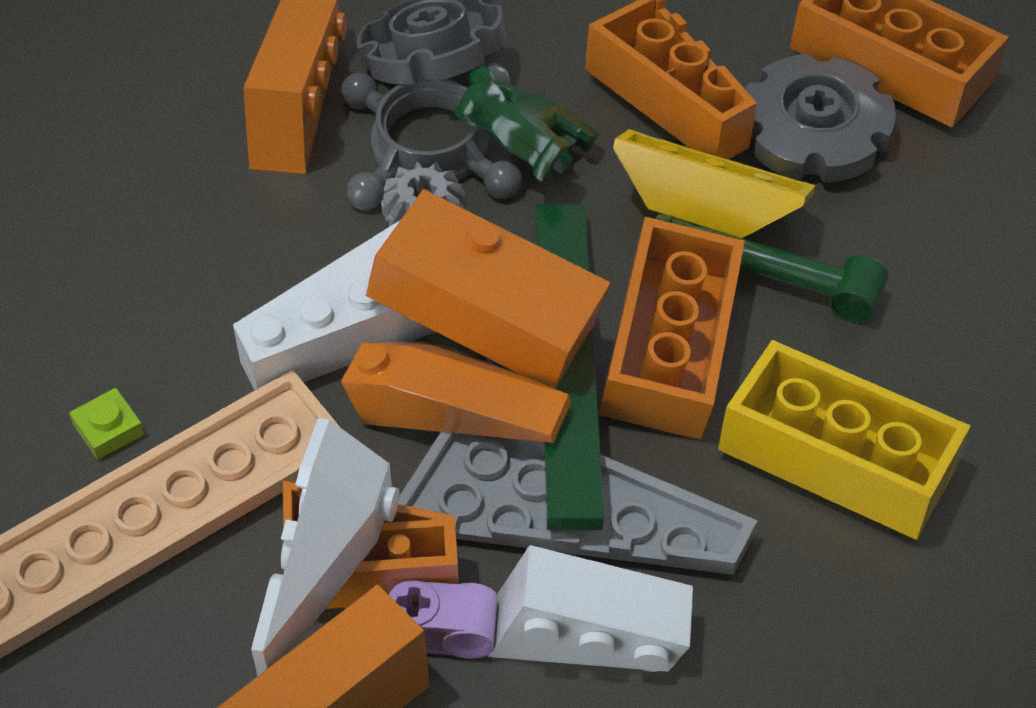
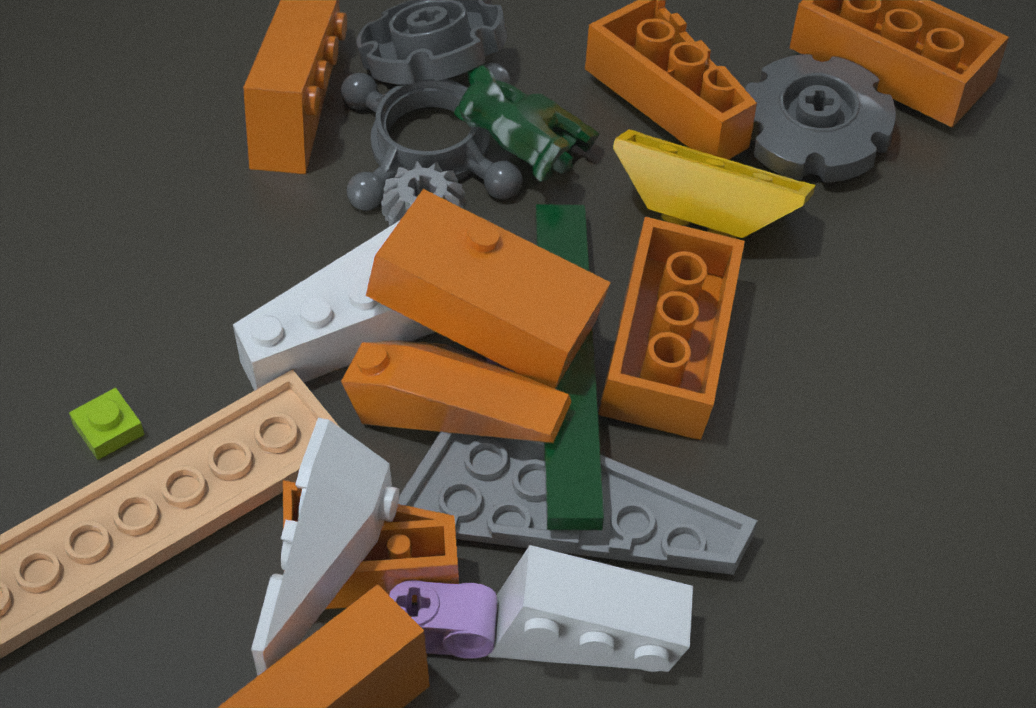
(843, 438): yellow brick -> none
(852, 289): dark green piece -> none

